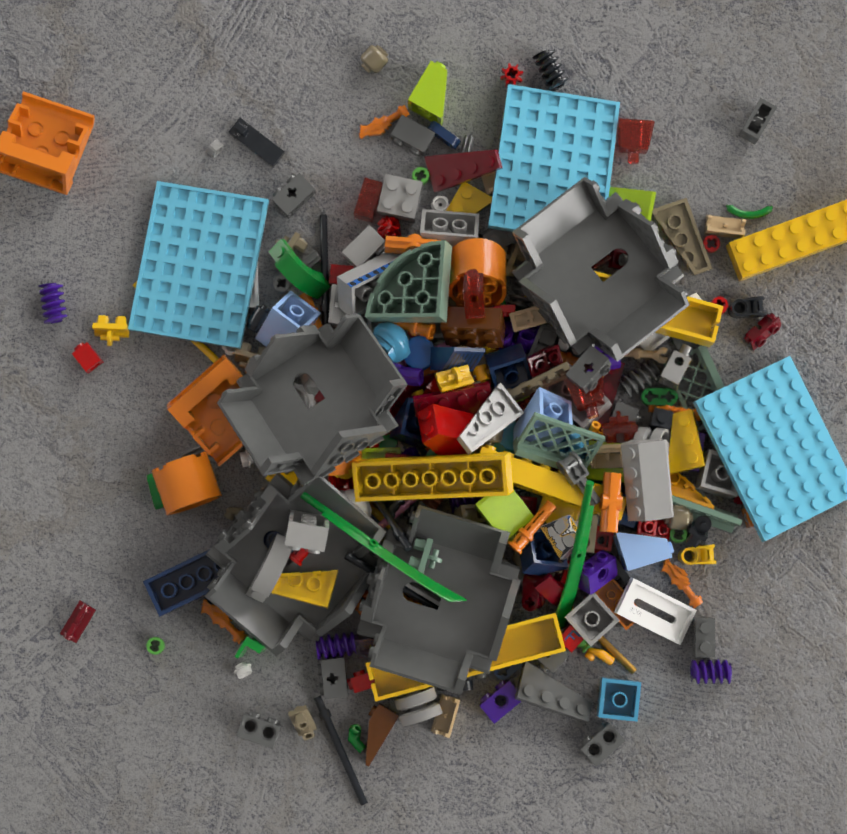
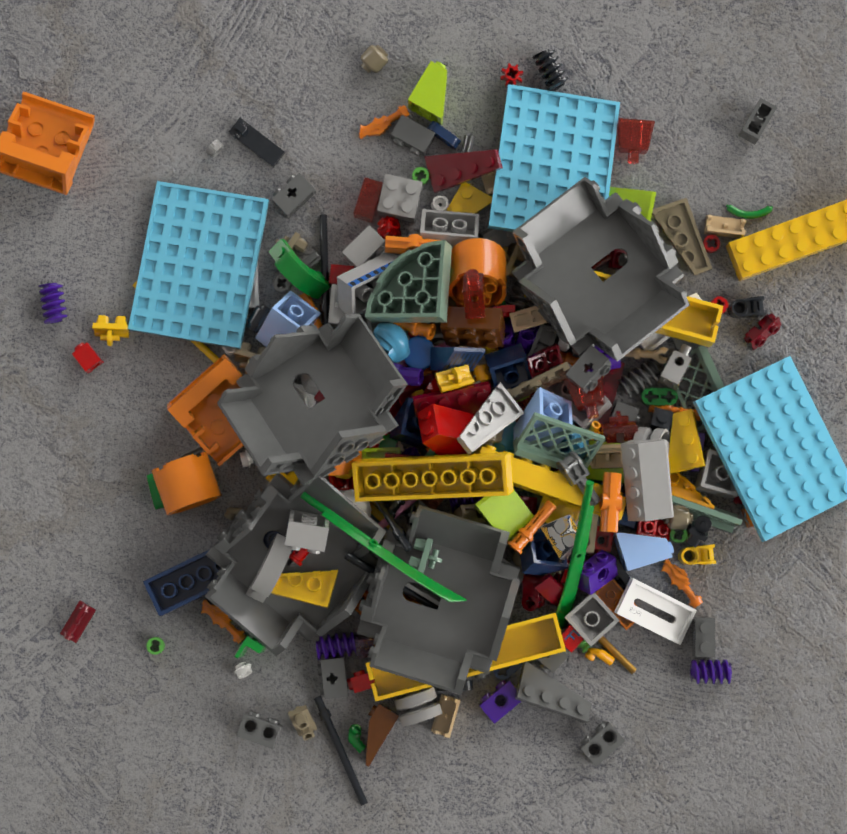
(618, 699): dark azure brick -> none

